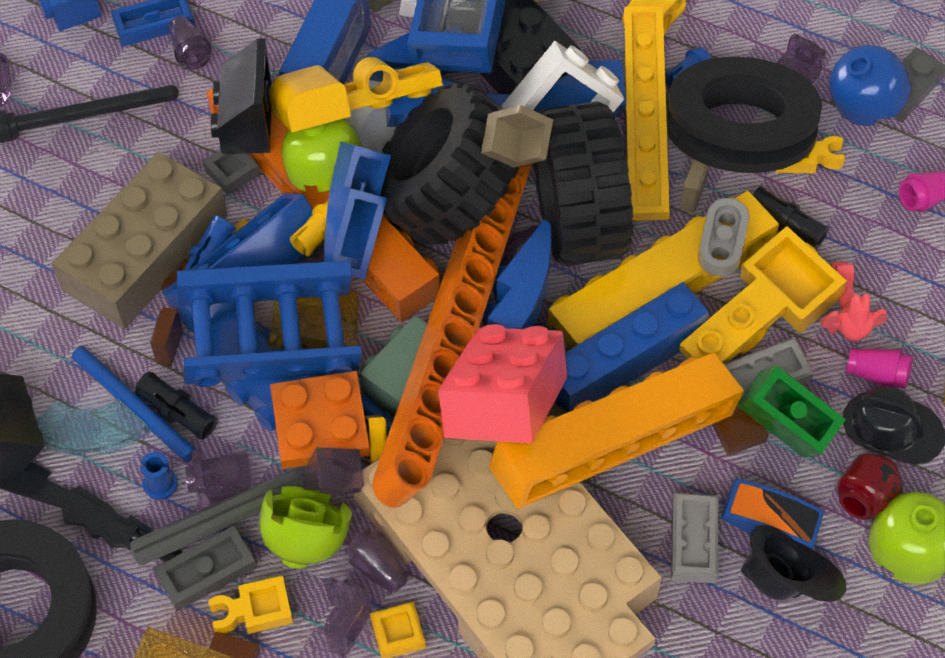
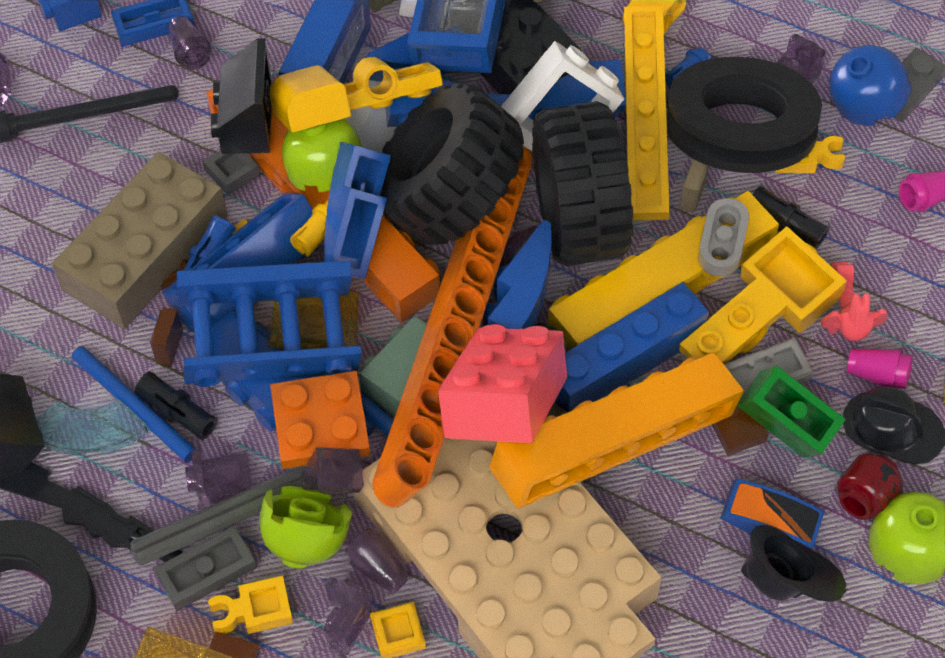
(158, 479): blue pin -> none
(376, 436): yellow tile -> none
(517, 136): dark tan panel -> none
(694, 538): light grey plate -> none

